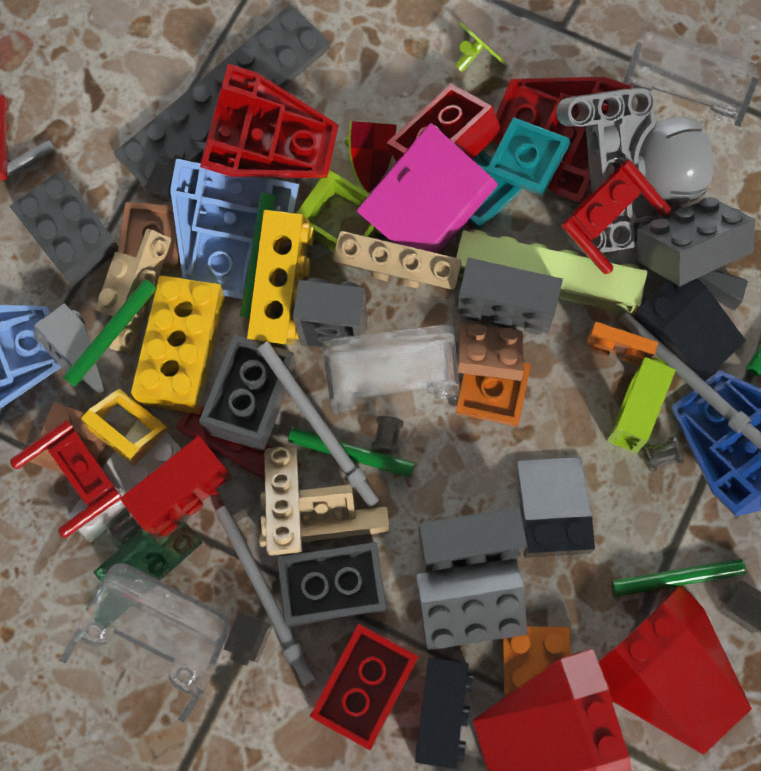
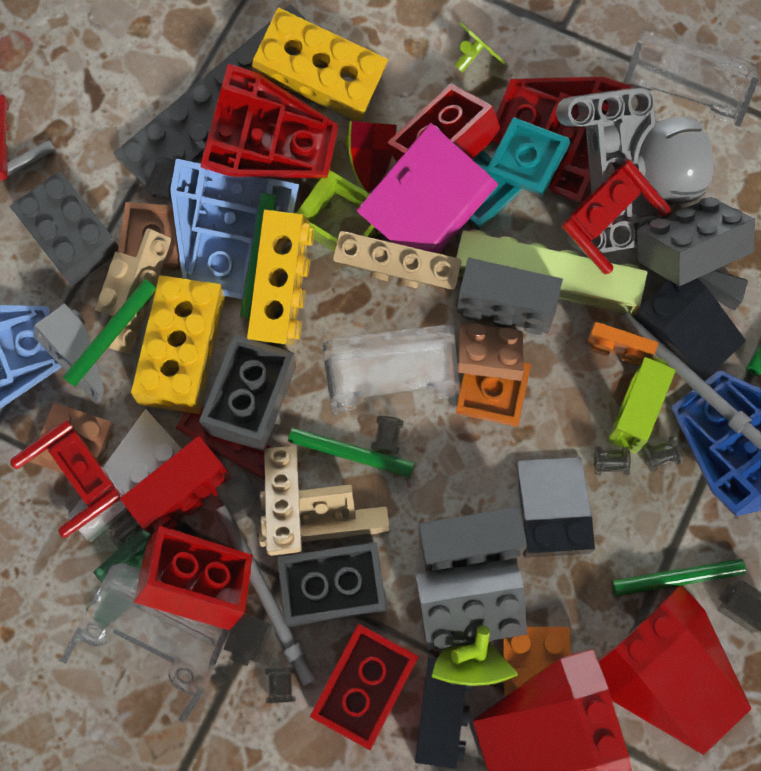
(130, 452): yellow tile -> none
(194, 578): none -> red brick
(280, 685): none -> clear smoke bush
(321, 47): none -> yellow brick
(329, 311): dark grey brick -> none
(354, 474): light grey bar -> none
(473, 663): none -> lime shield
(612, 460): none -> clear smoke bush

